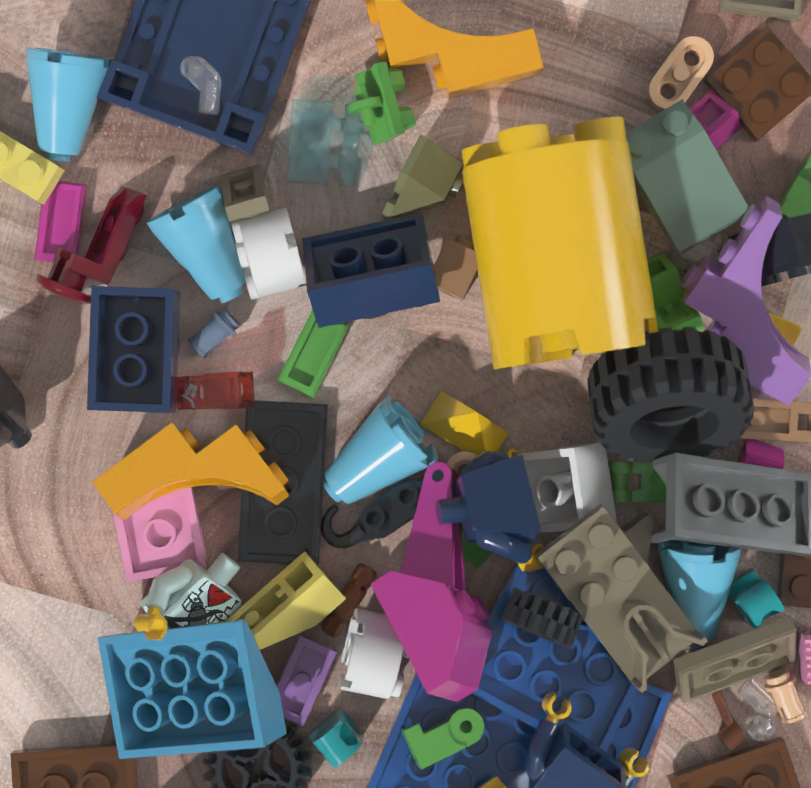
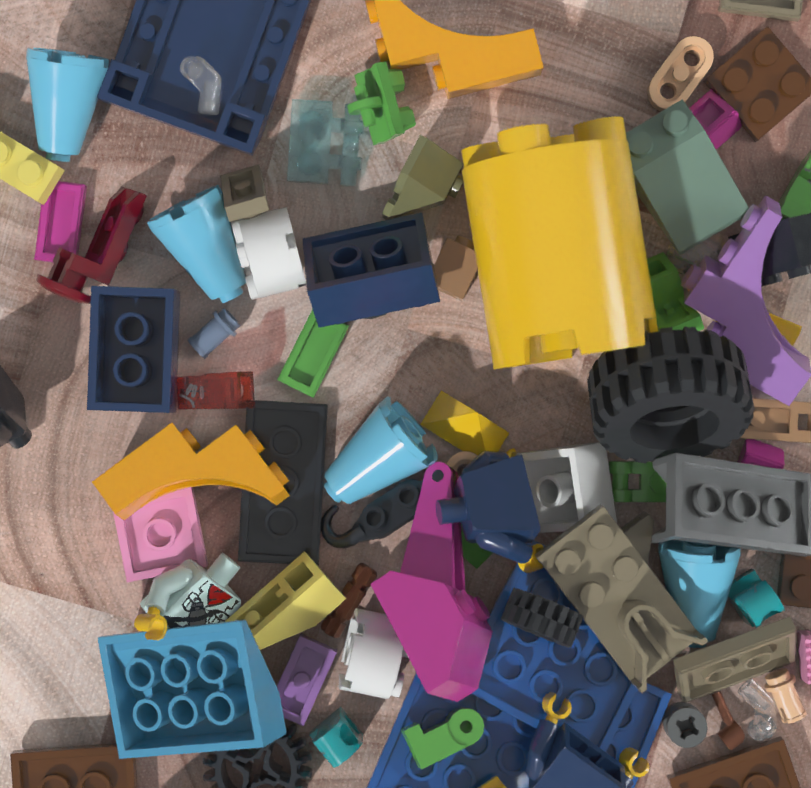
(677, 720): none -> dark grey wheel

